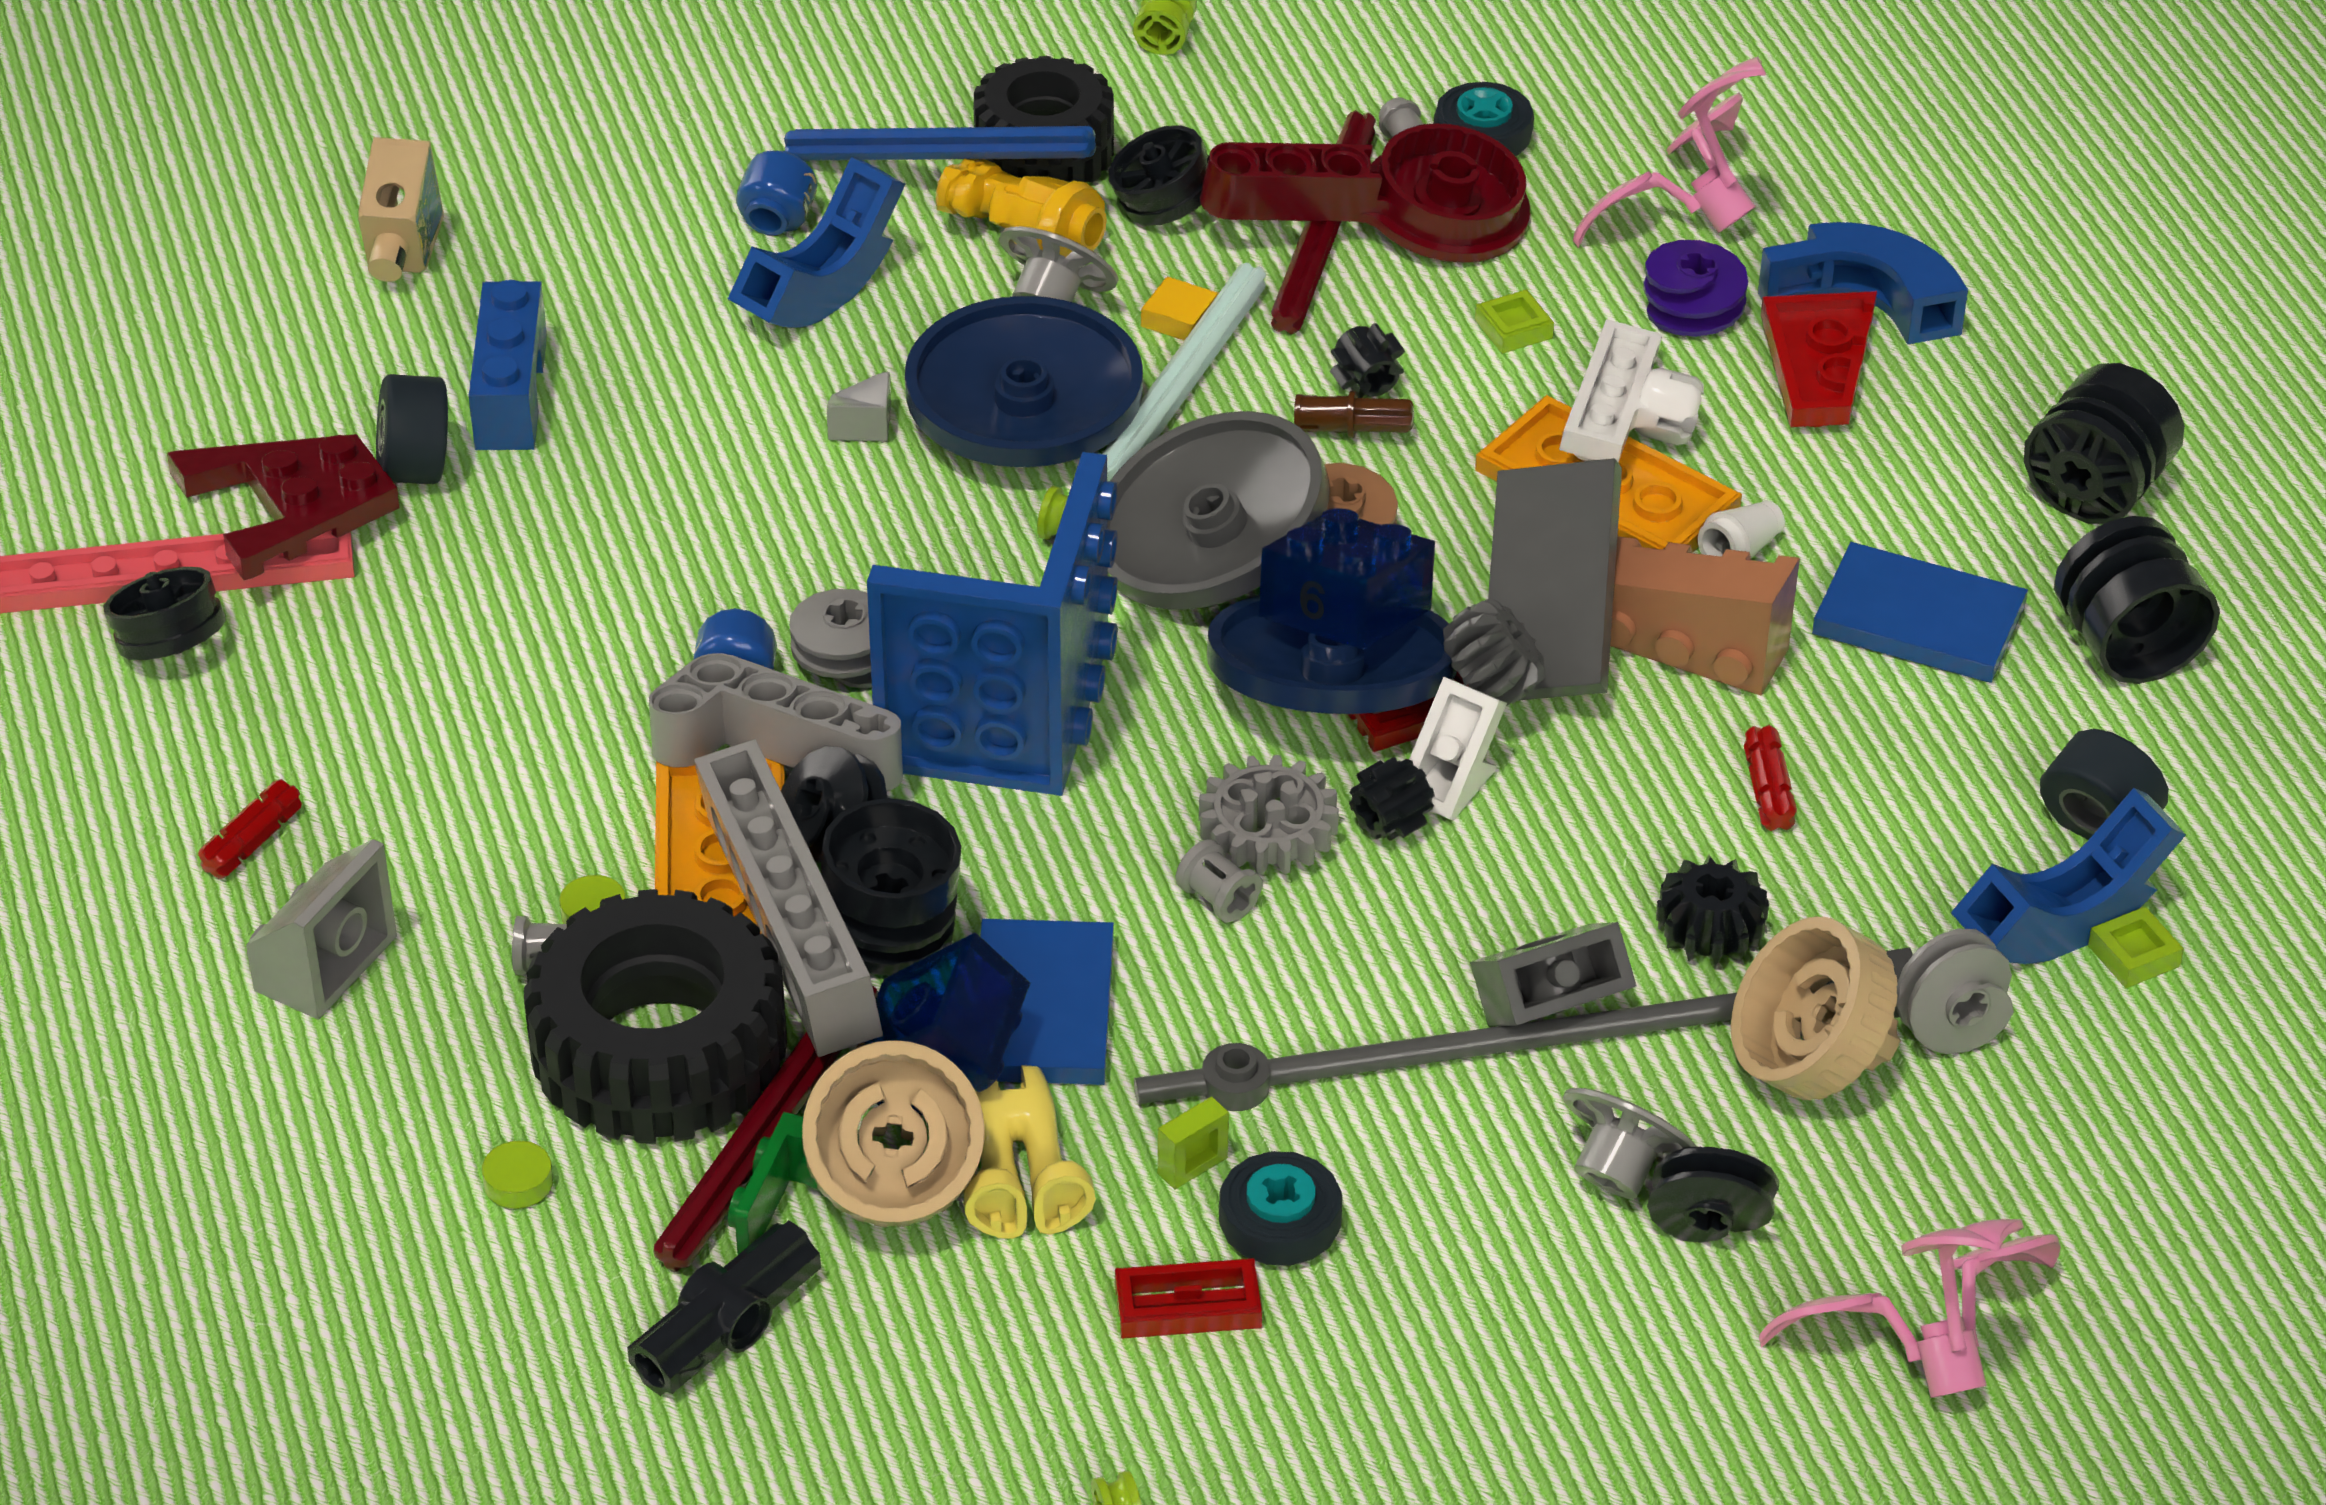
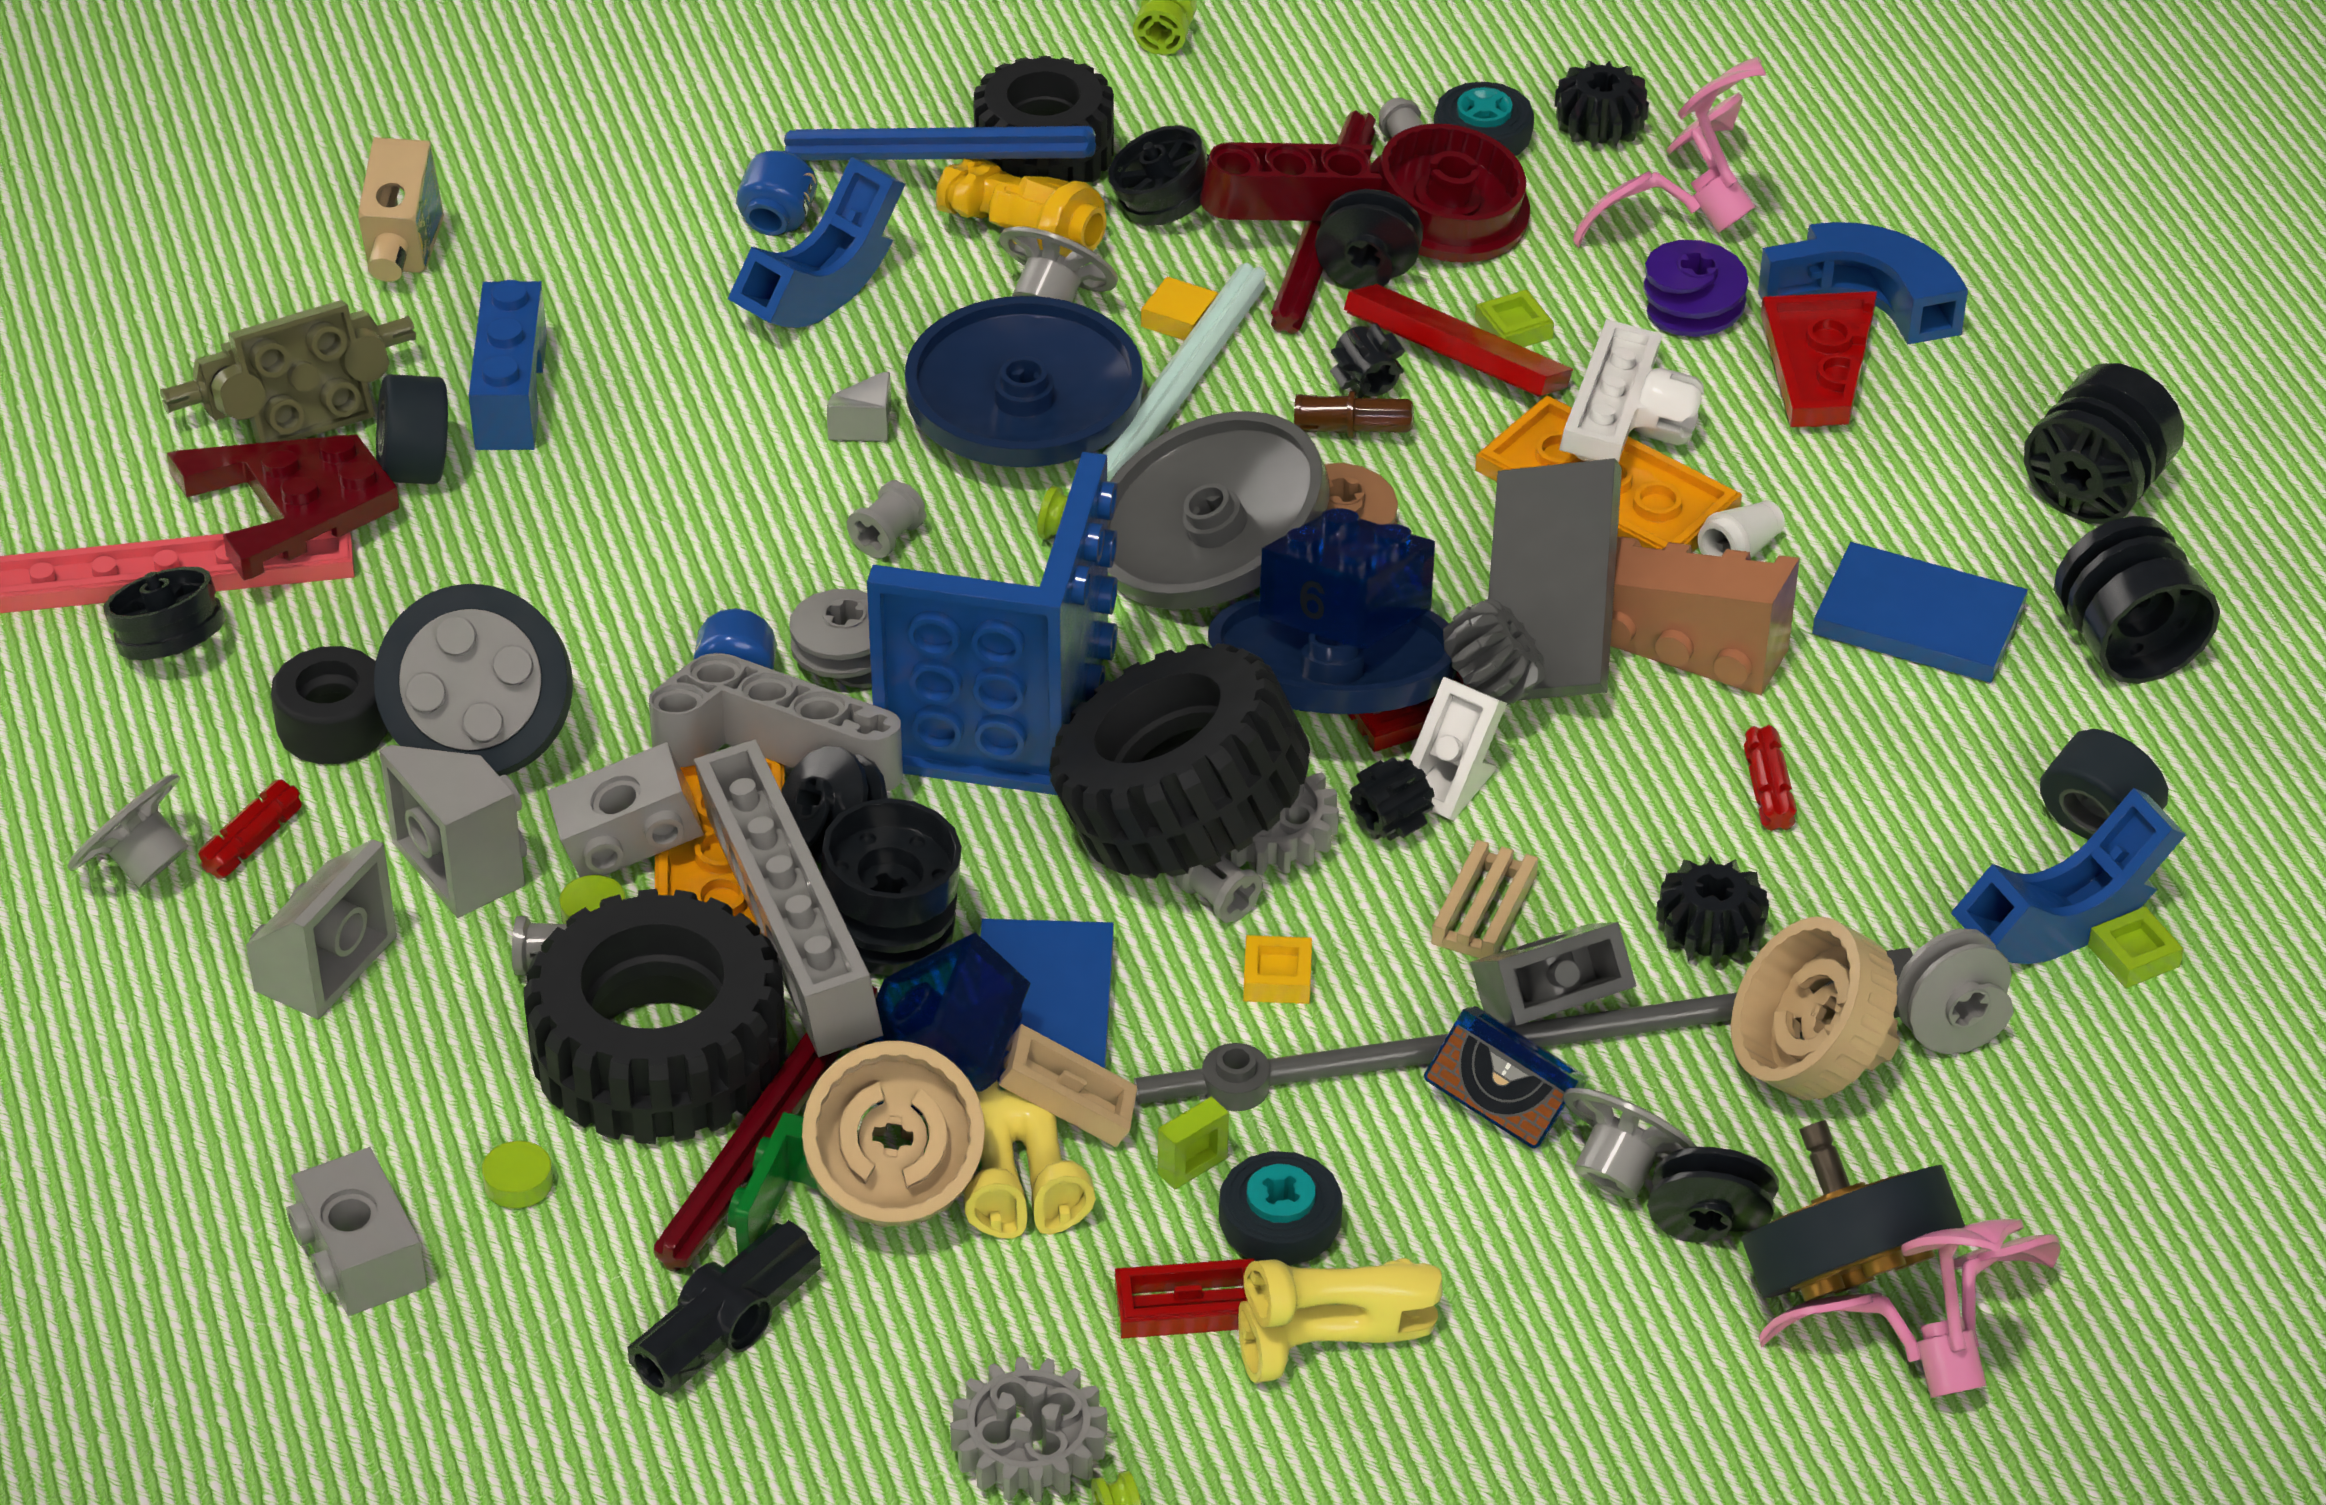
(142, 842): none -> light grey wheel
(294, 372): none -> olive piece
(327, 705): none -> black tyre
(357, 1232): none -> light grey brick
(455, 824): none -> light grey slope
(474, 676): none -> wheel
(625, 812): none -> light grey brick
(877, 527): none -> light grey bush
(1067, 1439): none -> light grey gear
(1068, 1085): none -> tan tile
(1180, 760): none -> black tyre
(1277, 969): none -> yellow tile
(1331, 1304): none -> light yellow piece
(1368, 238): none -> black piece
(1458, 340): none -> red tile
(1498, 867): none -> tan tile
(1503, 1076): none -> panel
(1601, 104): none -> black gear
(1849, 1229): none -> black wheel

